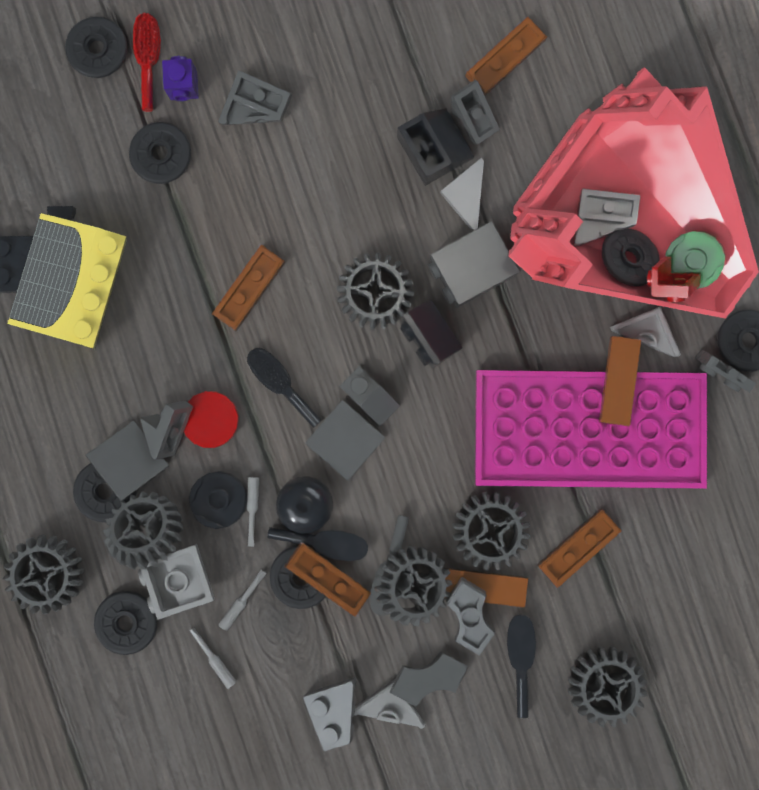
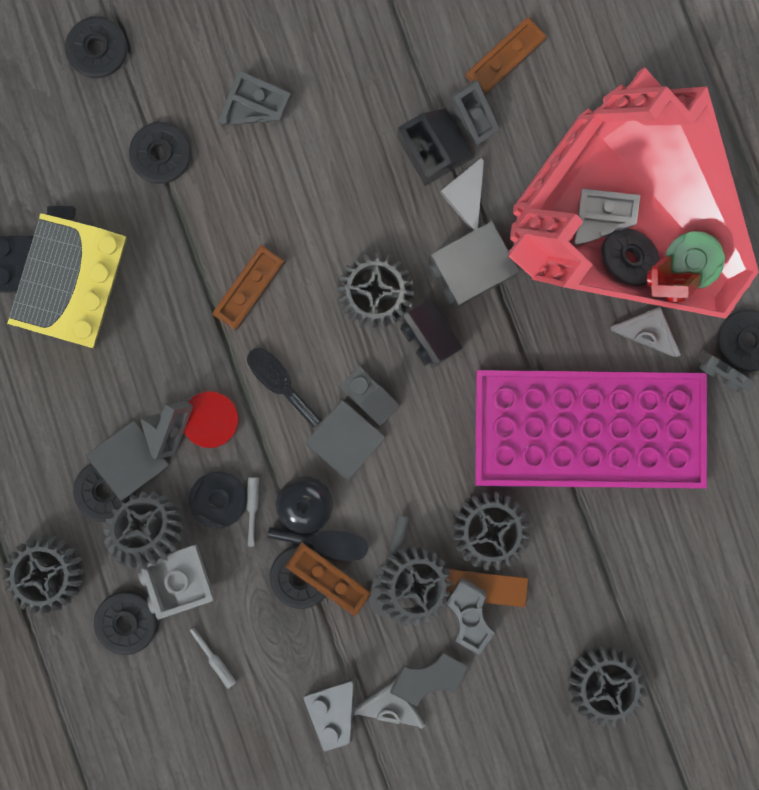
(146, 51): red piece -> none
(180, 78): dark purple brick -> none
(240, 604): light grey piece -> none
(521, 653): black piece -> none
(579, 548): dark orange tile -> none
(620, 381): dark orange tile -> none

